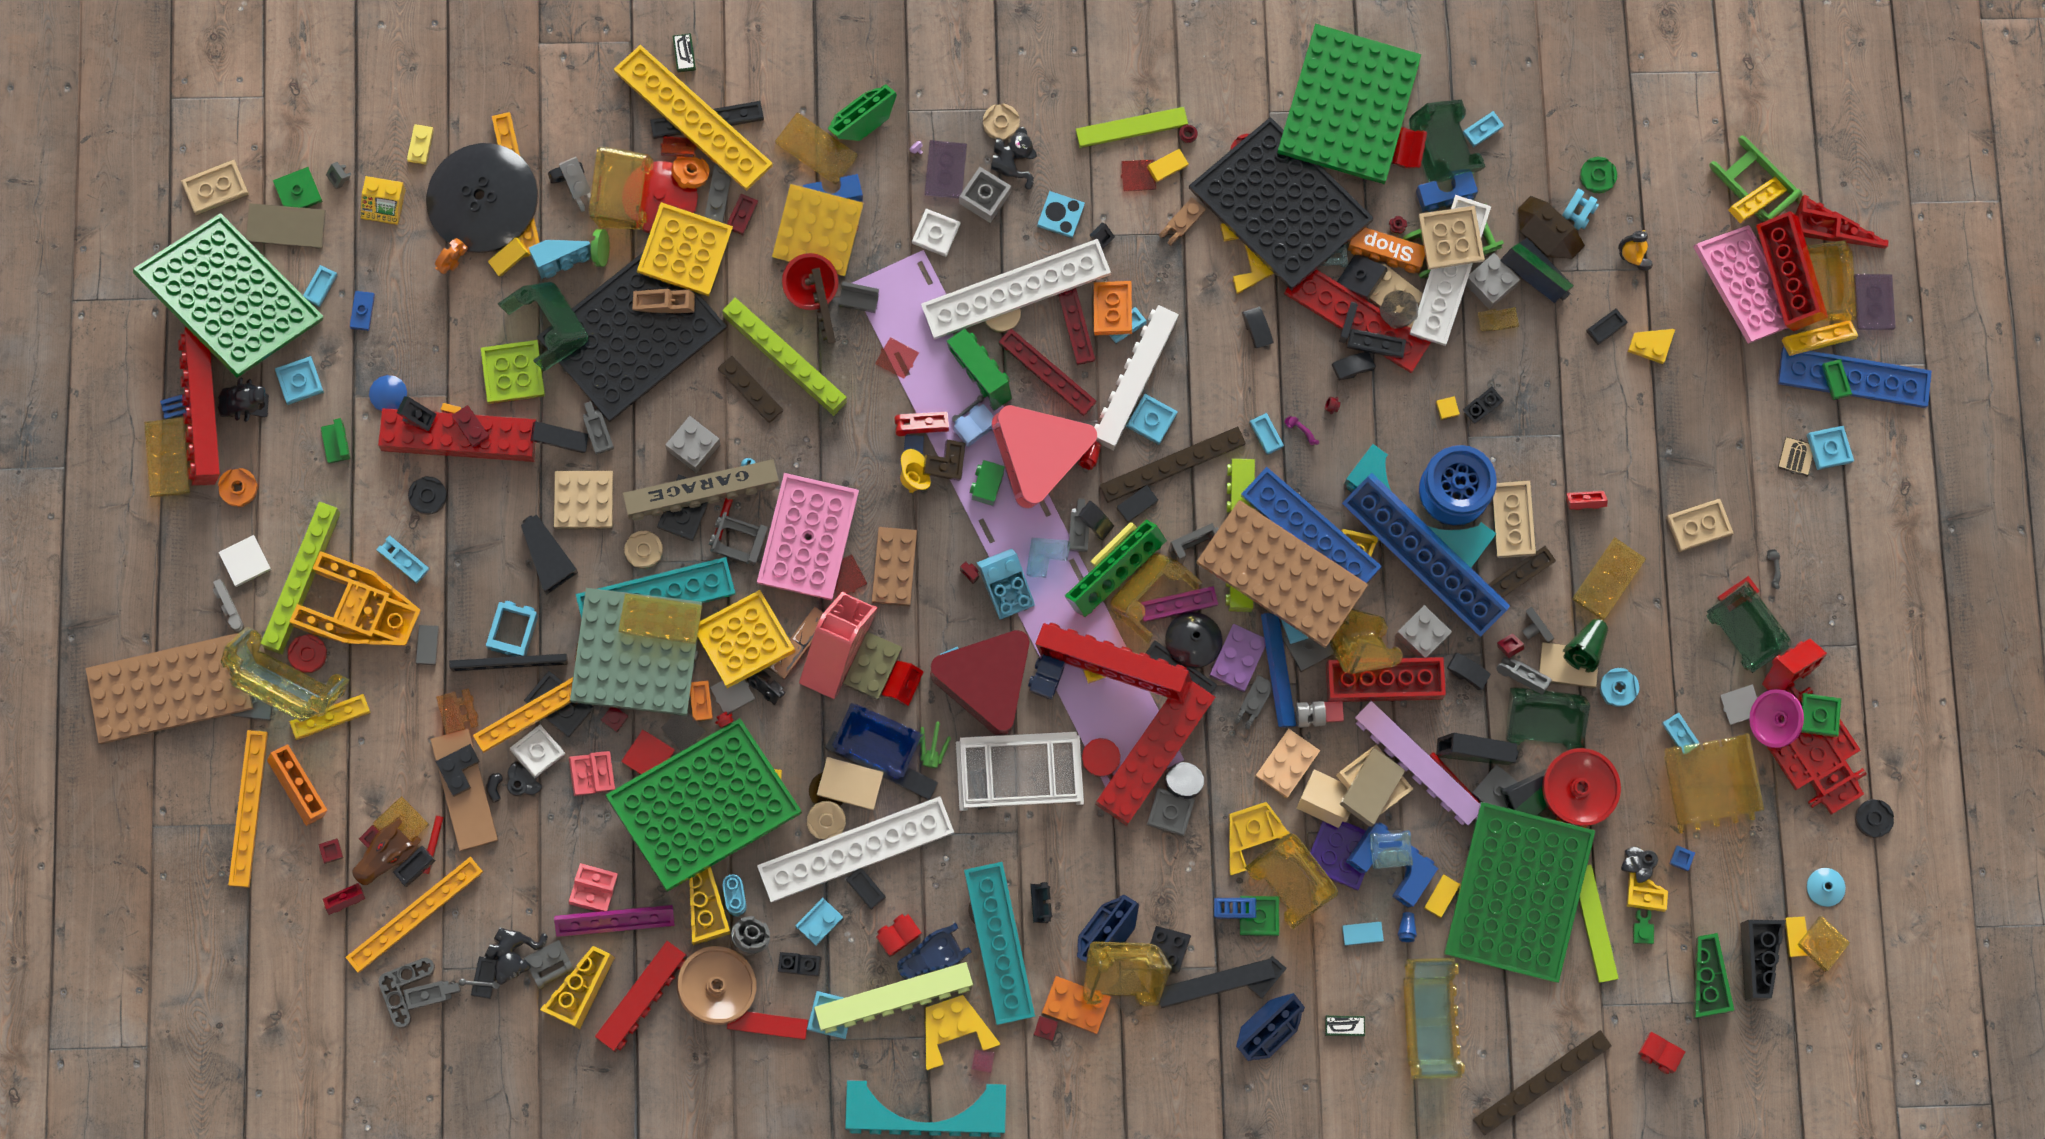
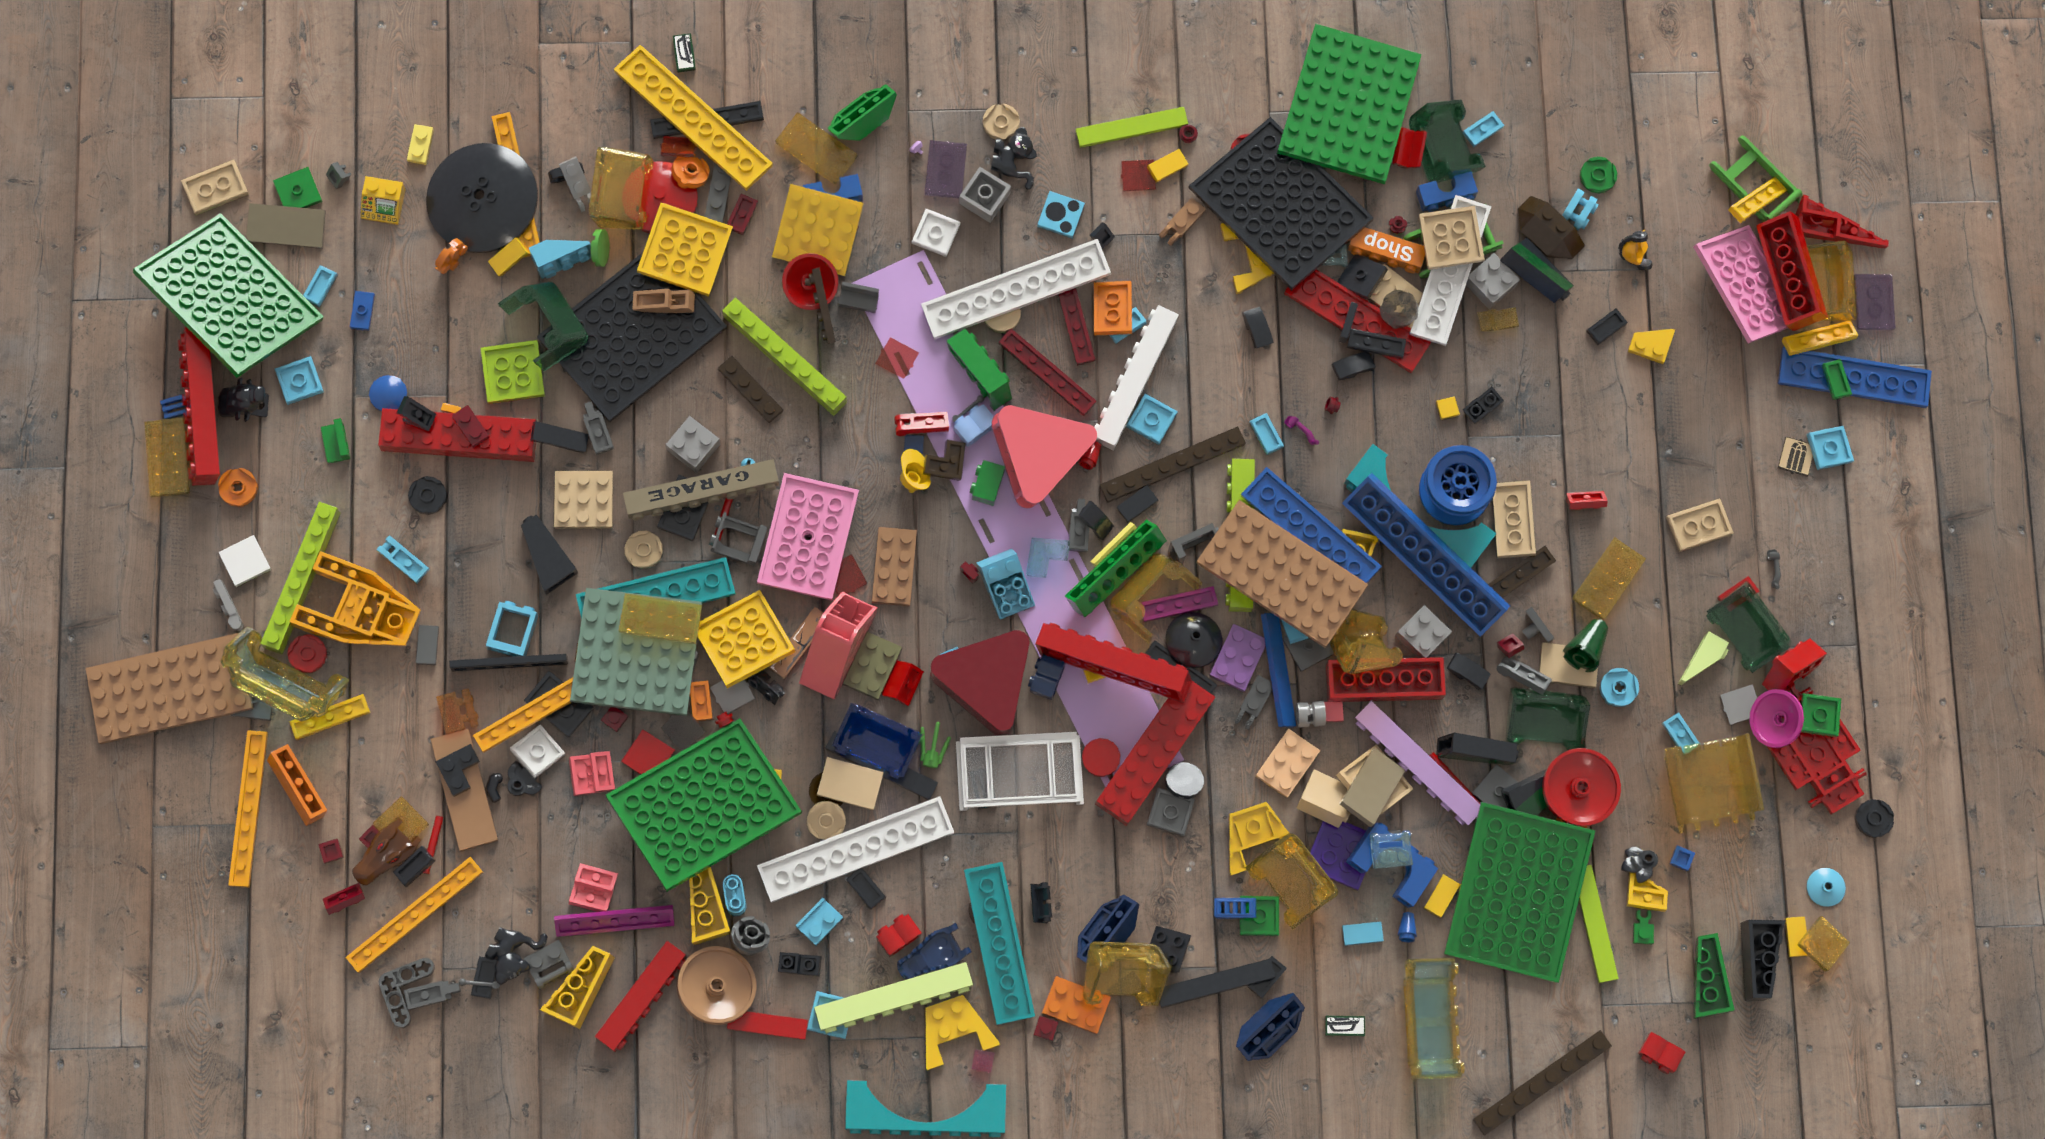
(1707, 654): none -> yellowish green slope

